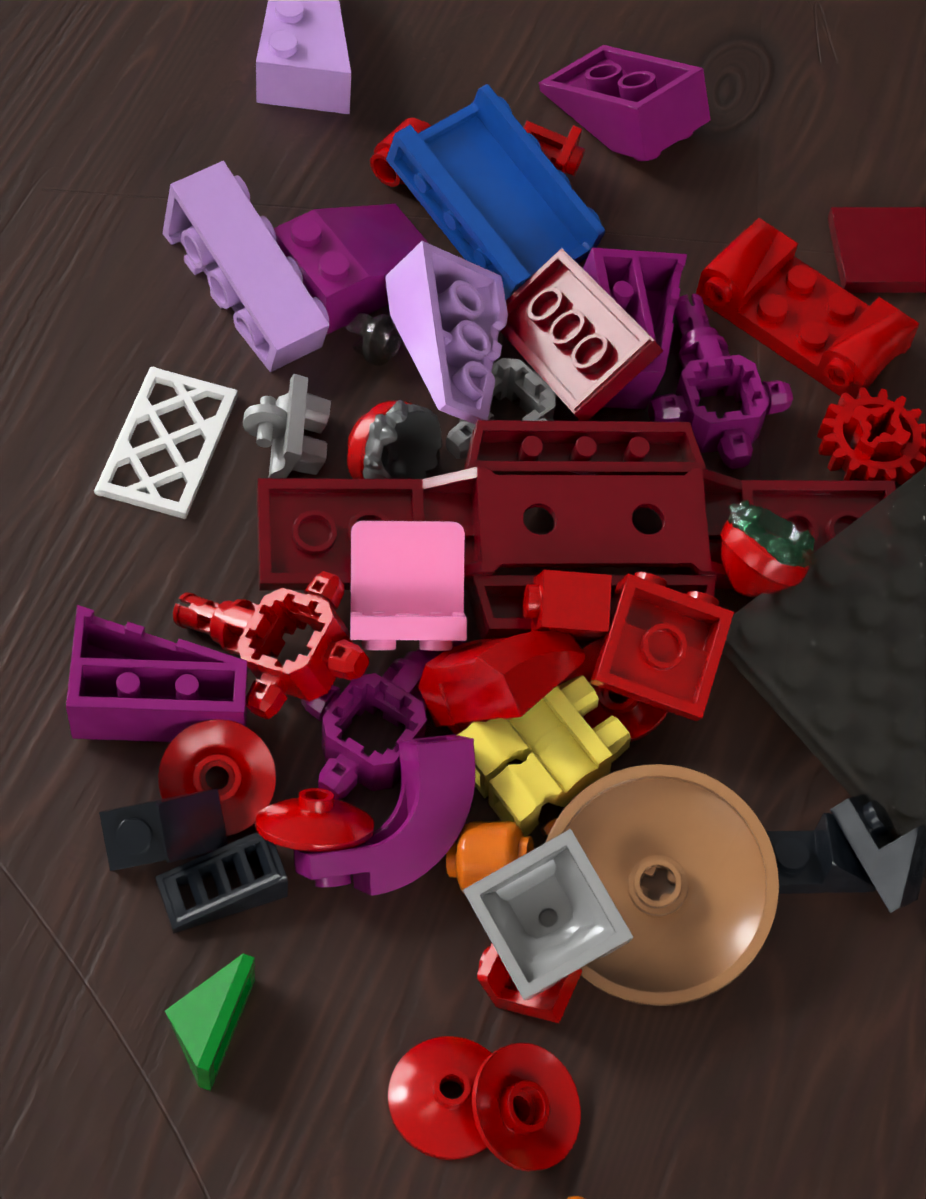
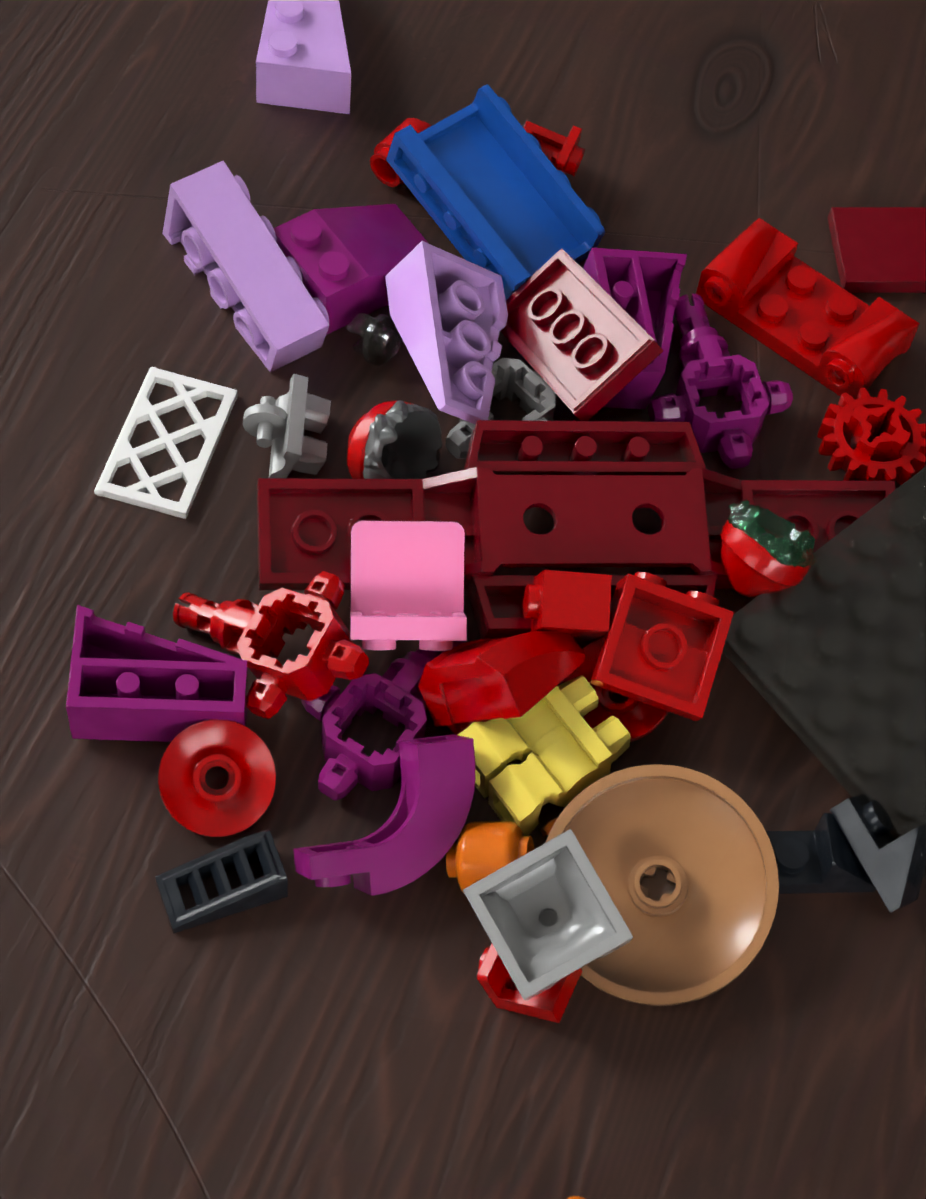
(163, 829): black slope -> none
(209, 1016): green slope -> none
(314, 823): red dish -> none
(419, 1109): red dish -> none
(545, 1103): red dish -> none
(631, 99): magenta slope -> none

